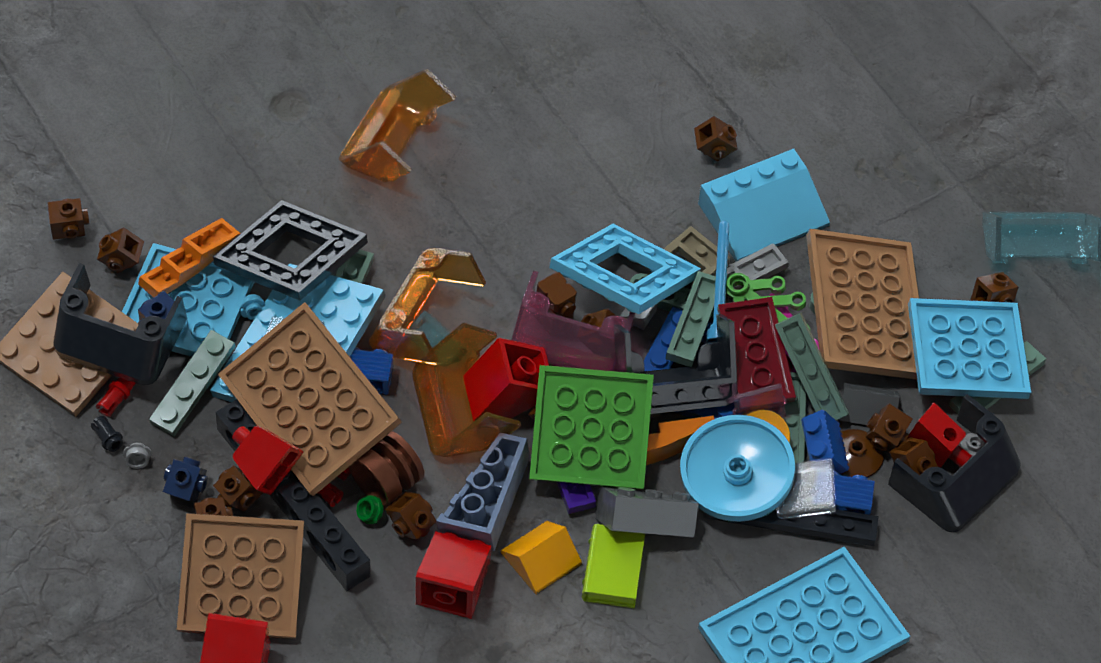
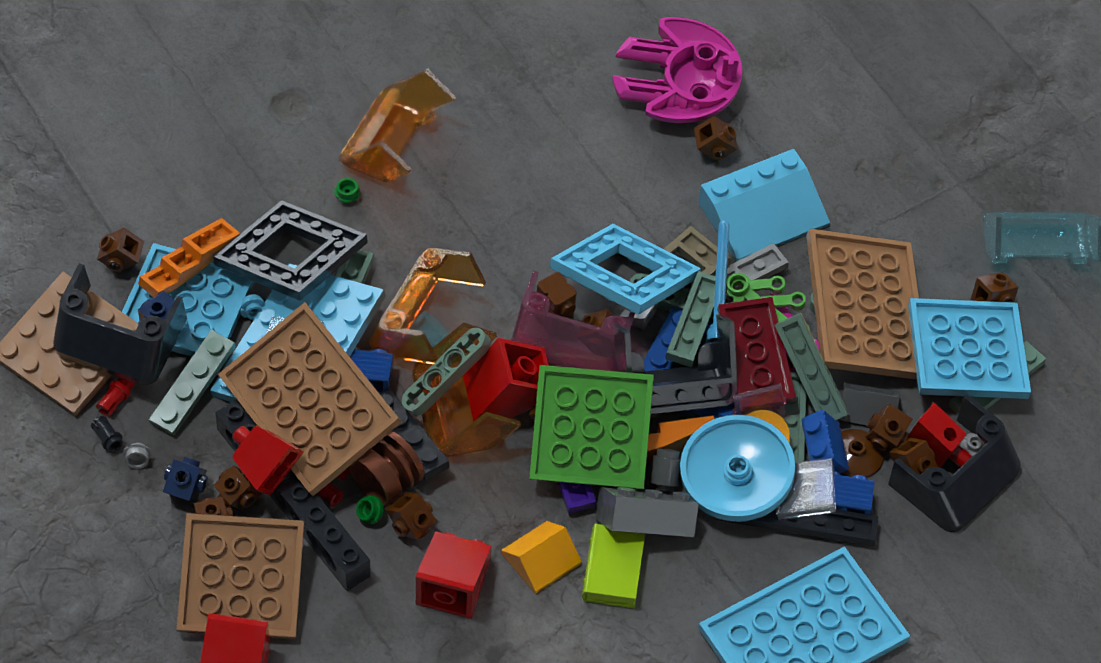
(67, 218): reddish brown brick -> none
(347, 185): none -> green plate
(427, 451): none -> black plate
(443, 368): none -> sand green beam
(489, 492): sand blue wedge -> none
(665, 469): none -> dark grey brick
(699, 73): none -> dark pink piece

